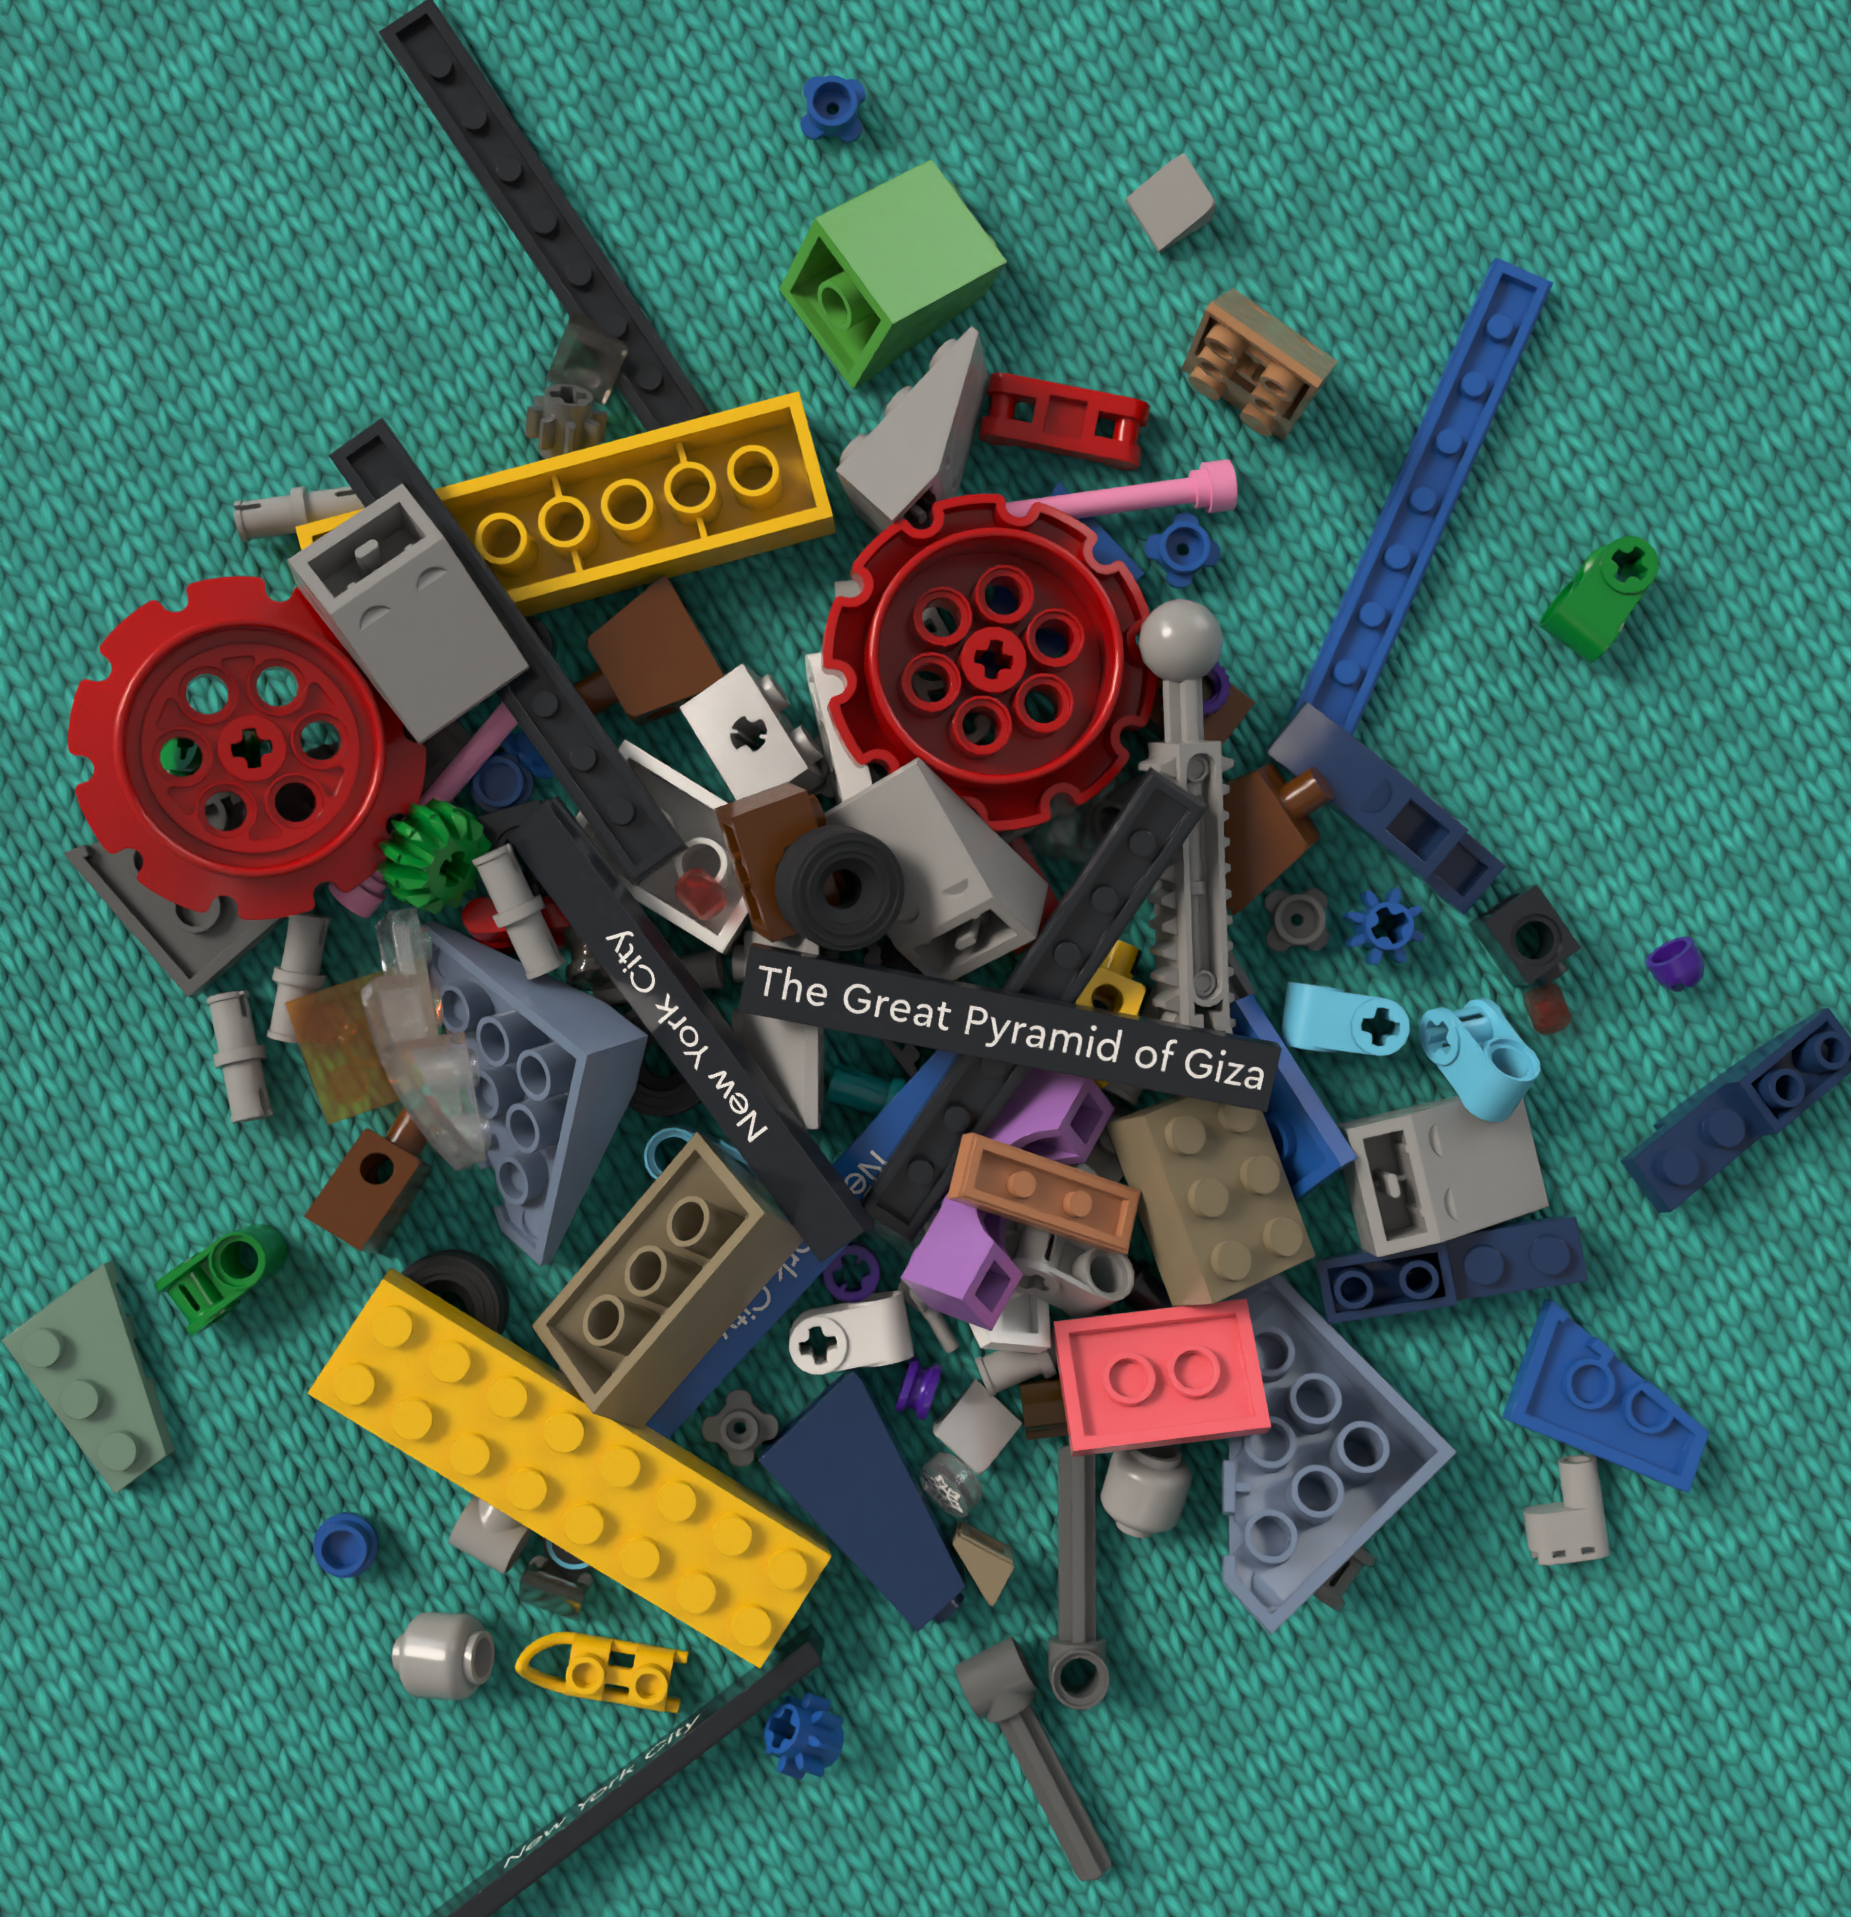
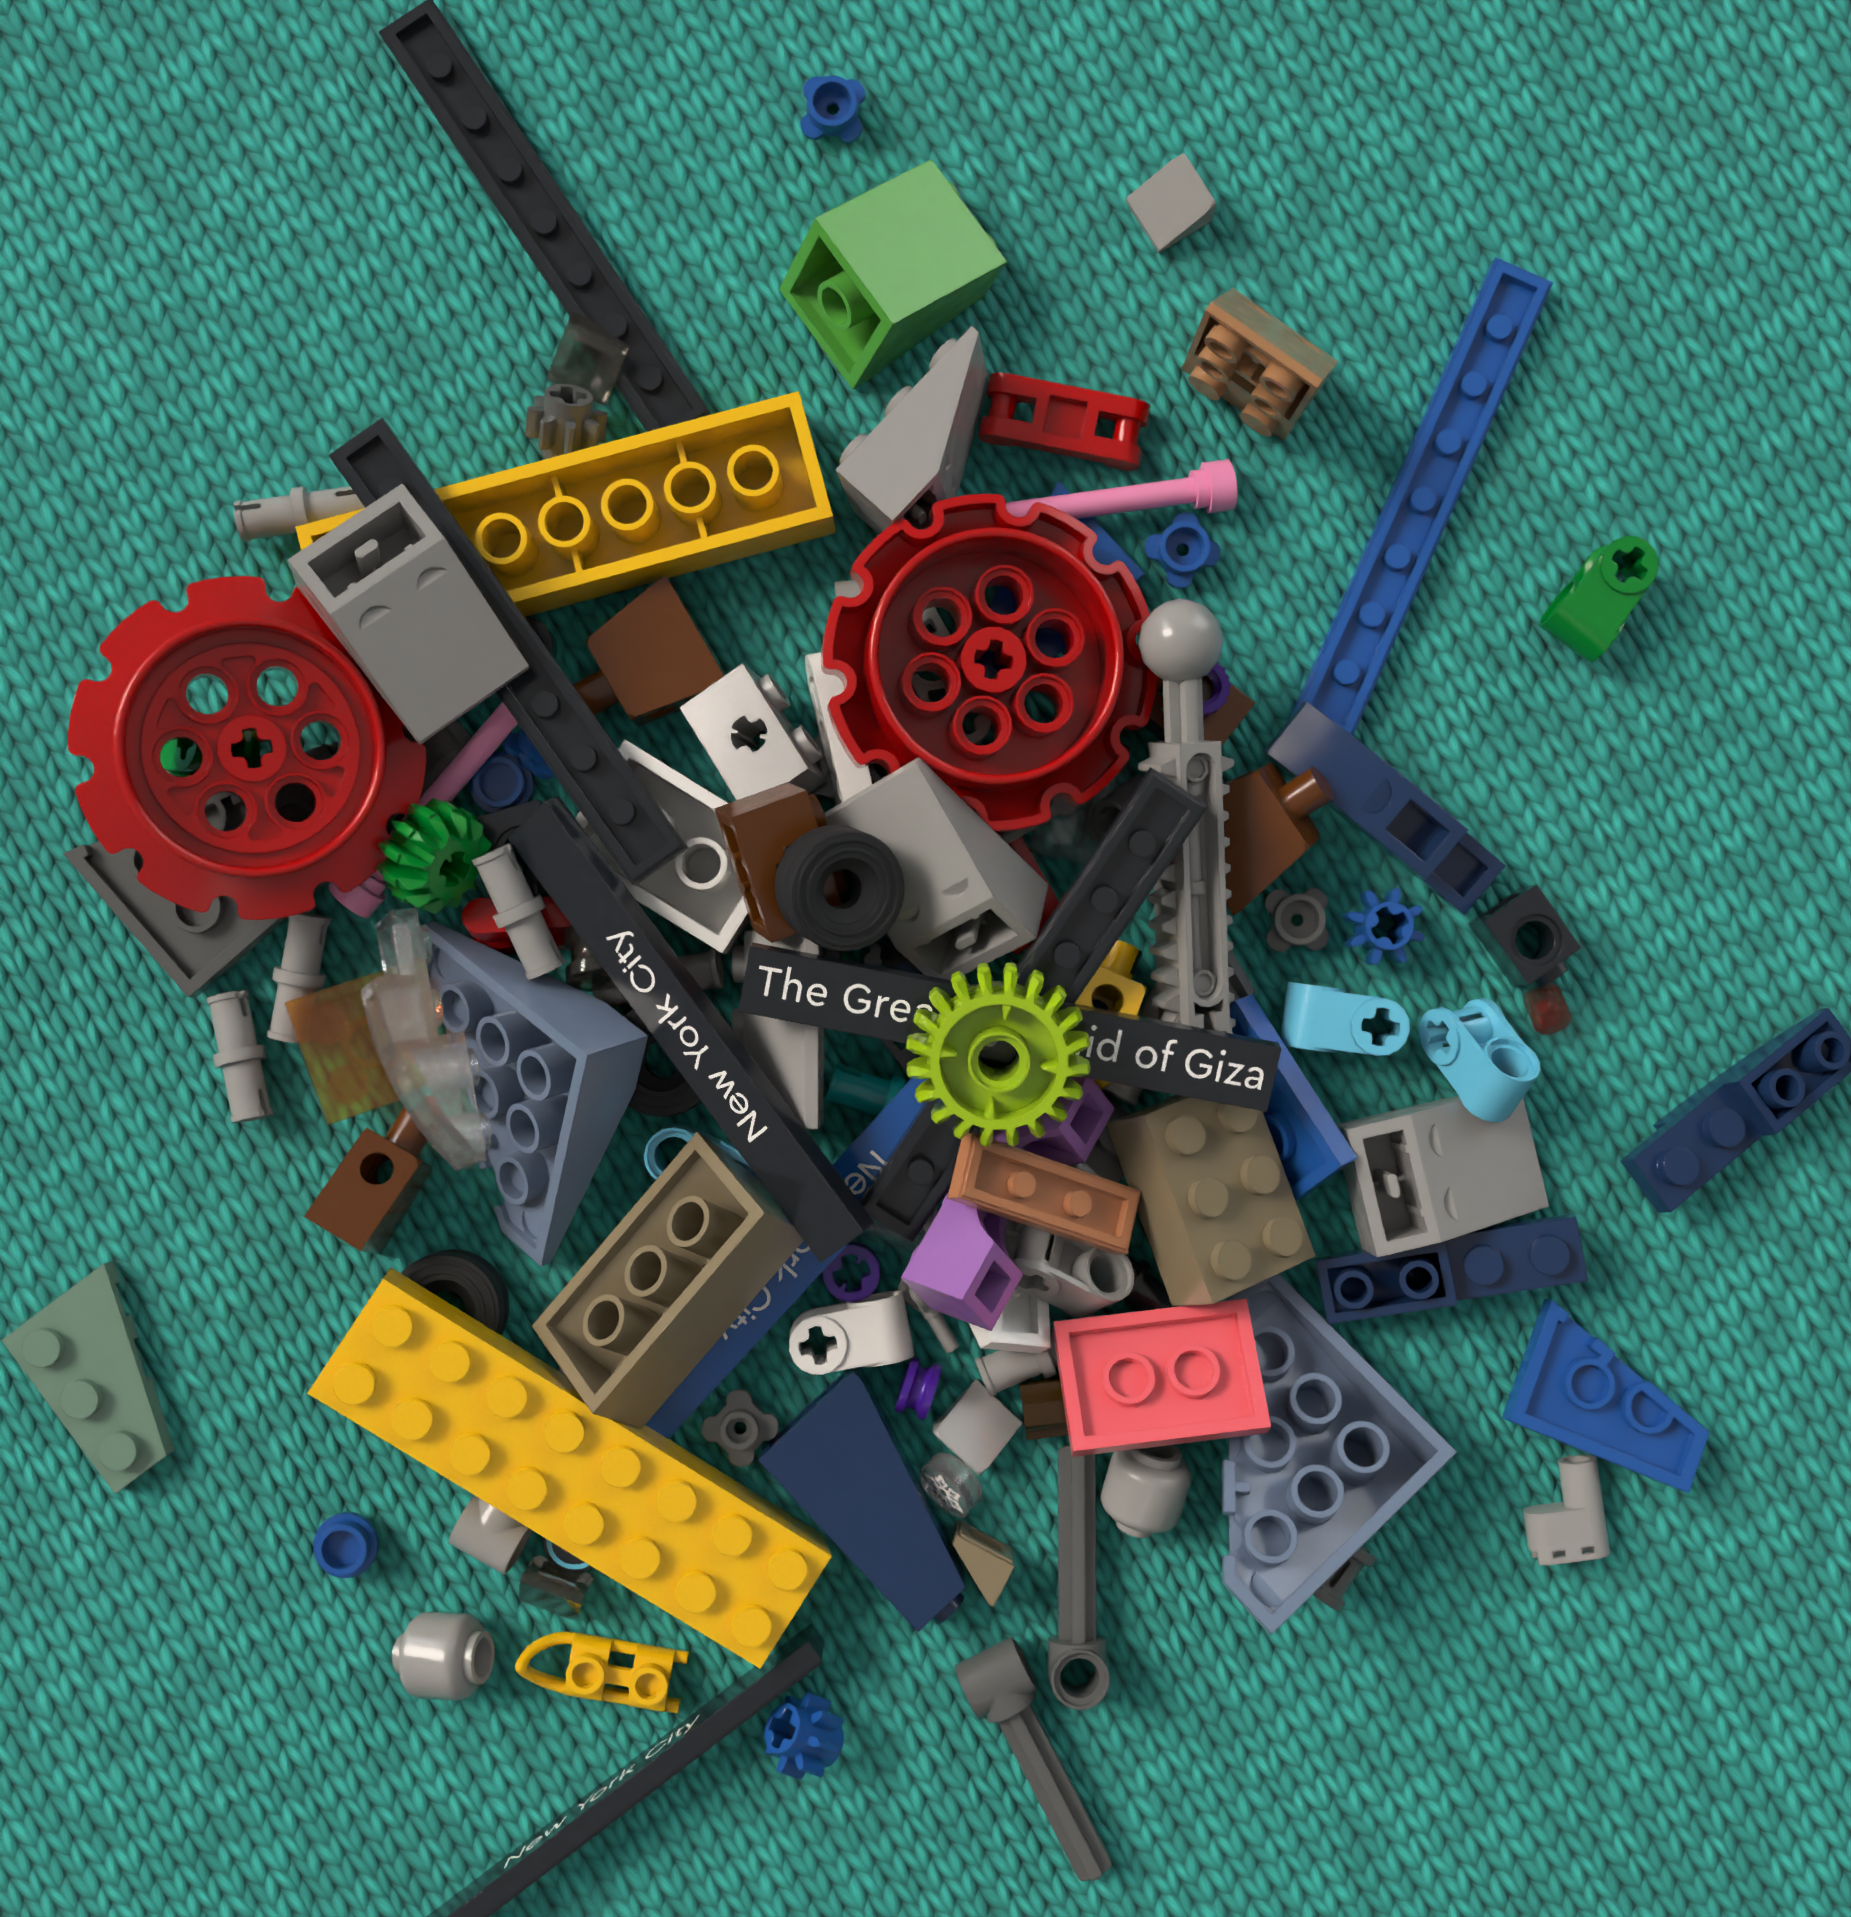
(217, 1281): green piece -> none
(701, 893): clear red rock -> none
(1004, 1095): none -> lime gear
(1676, 964): dark purple hinge -> none

